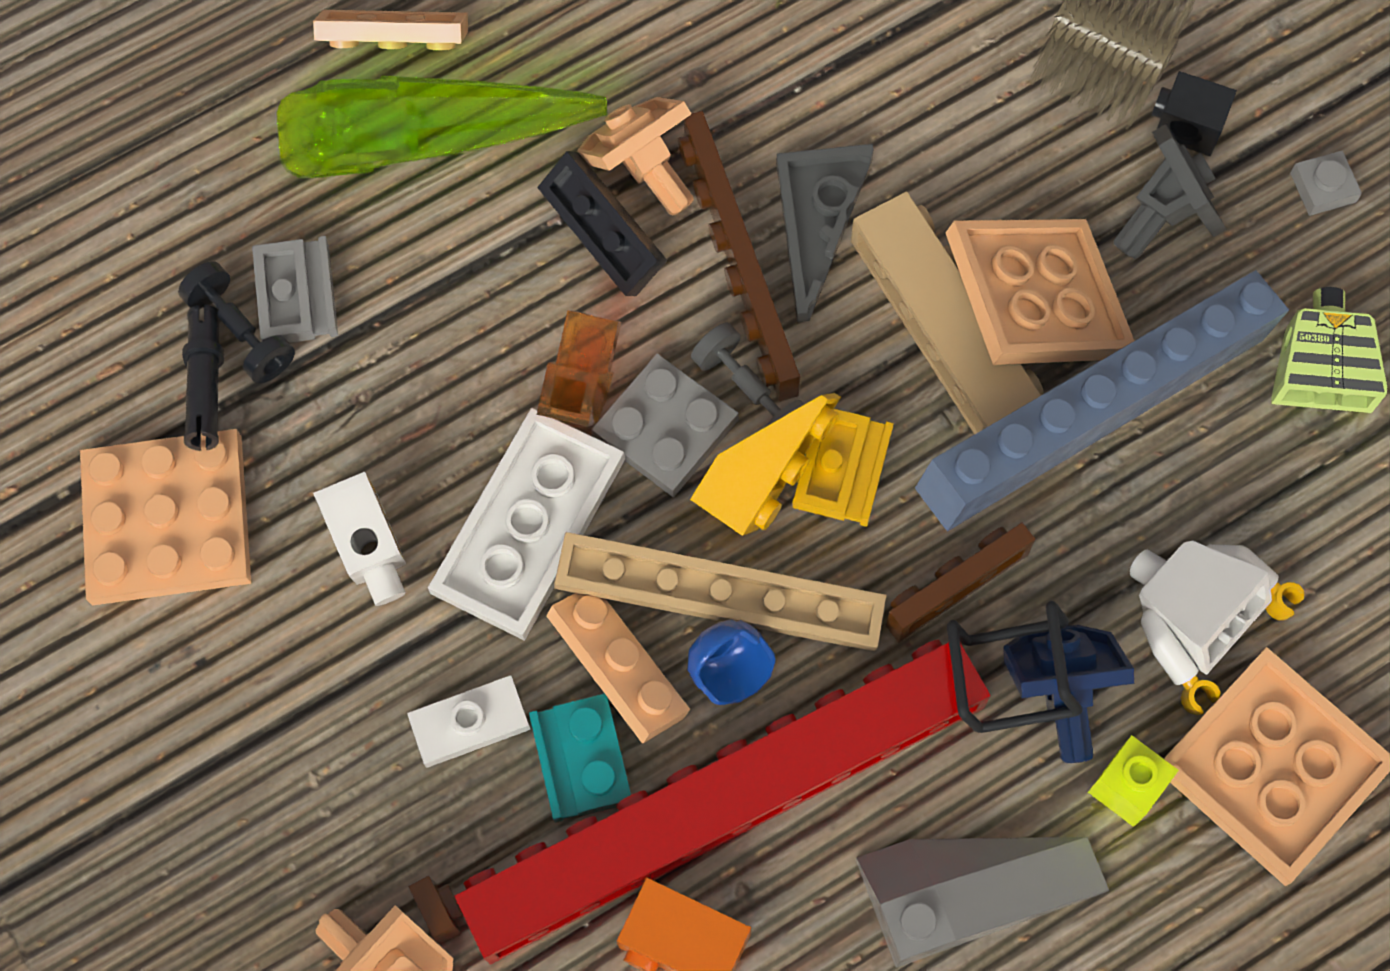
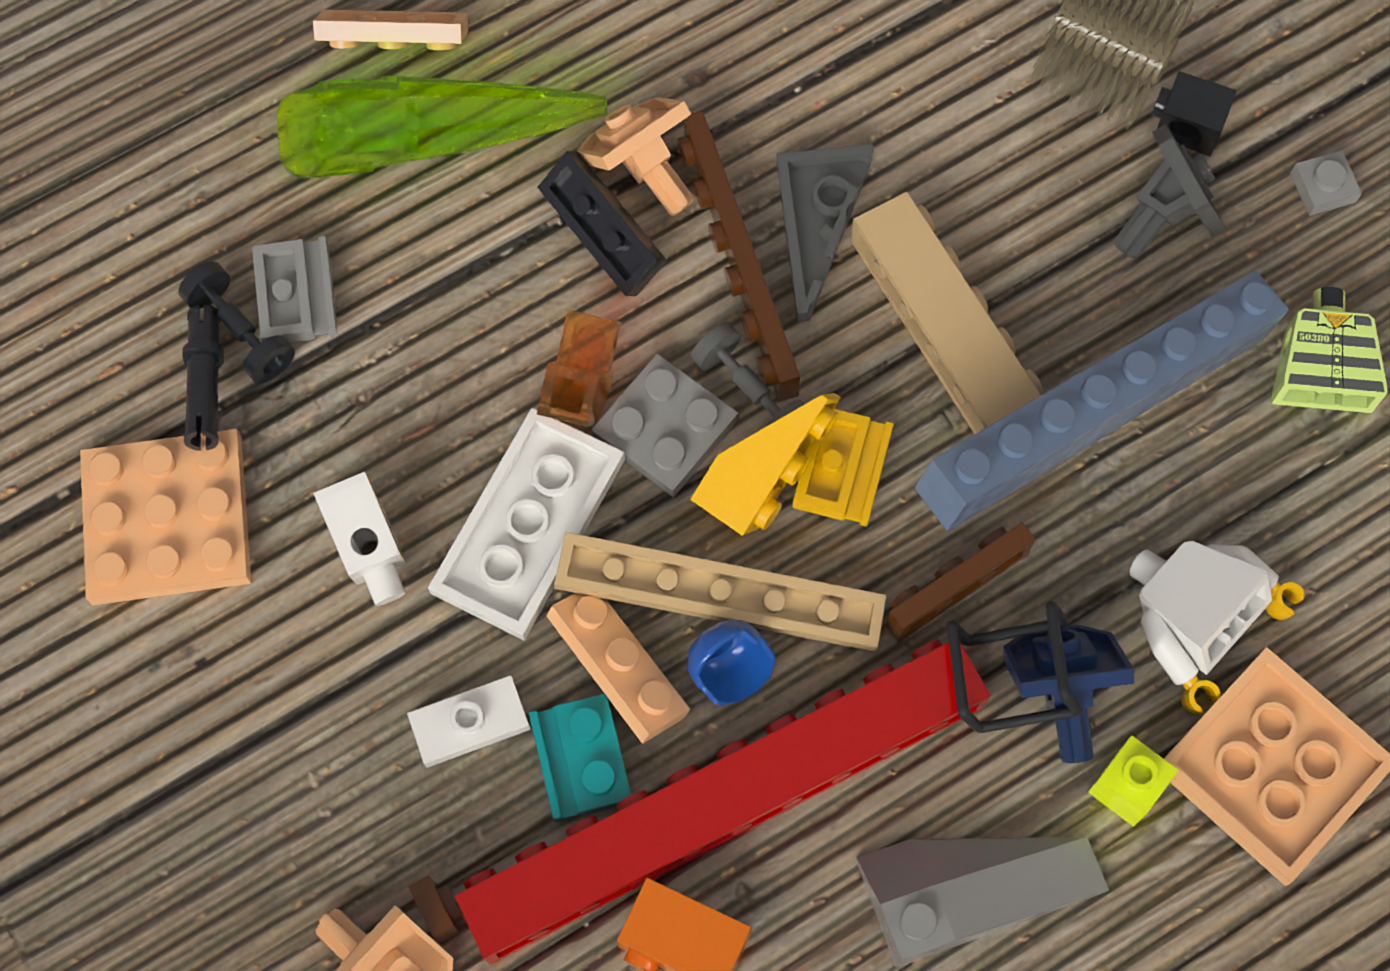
(1039, 290): light nougat plate -> none

